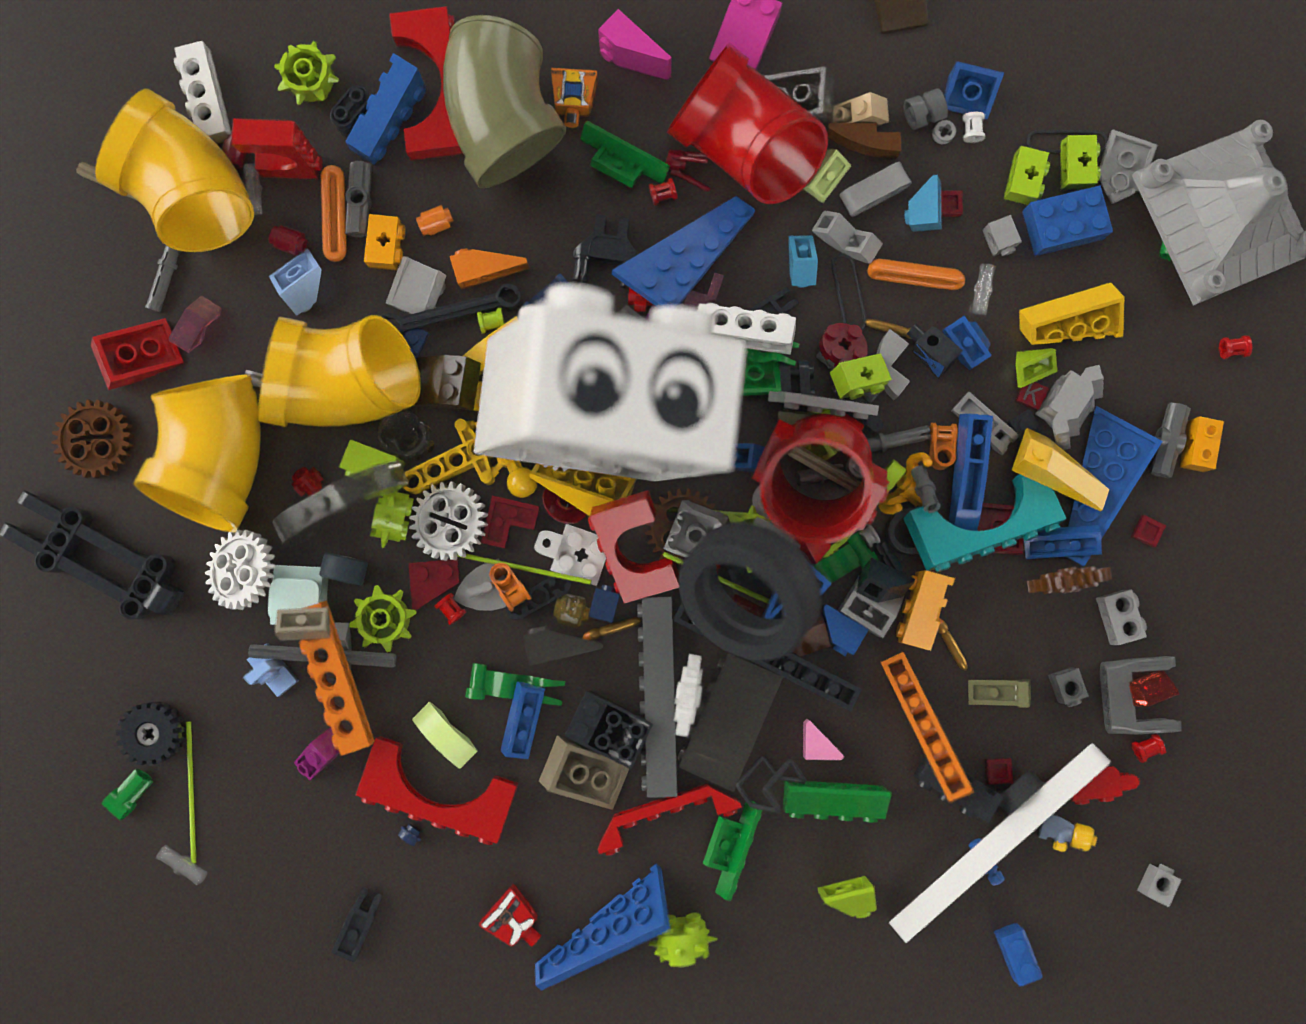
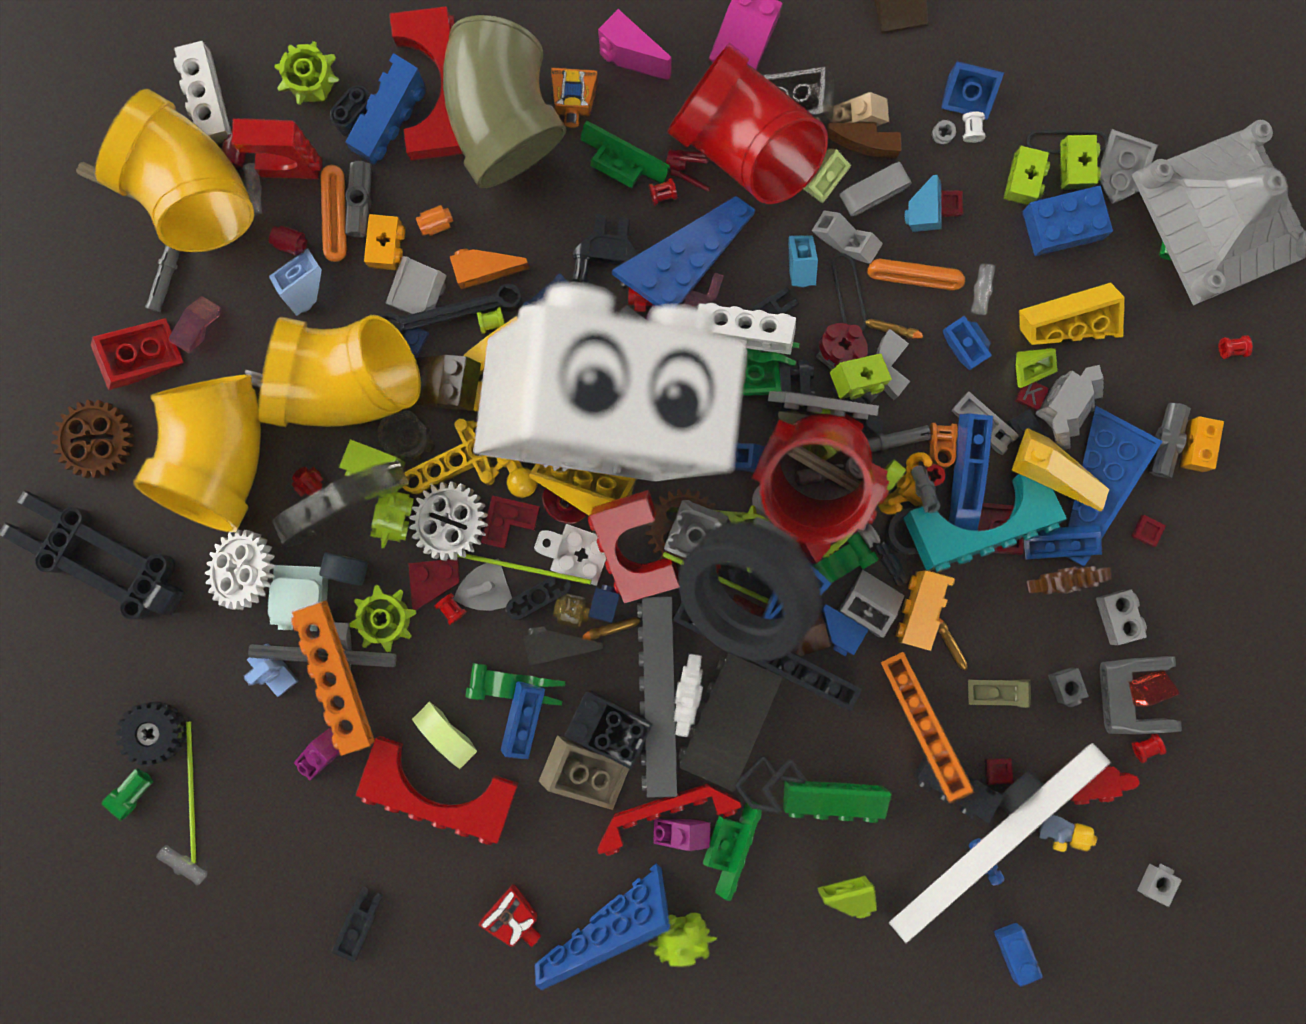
(302, 623): dark tan slope -> none
(410, 834): dark blue plate -> none
(510, 588): orange piece -> none
(682, 833): none -> magenta slope
(816, 745): bright pink slope -> none
(882, 582): black slope -> none
(923, 109): dark grey wheel -> none
(938, 472): none -> red bush
(940, 354): black torso -> none
(1002, 236): light grey brick -> none

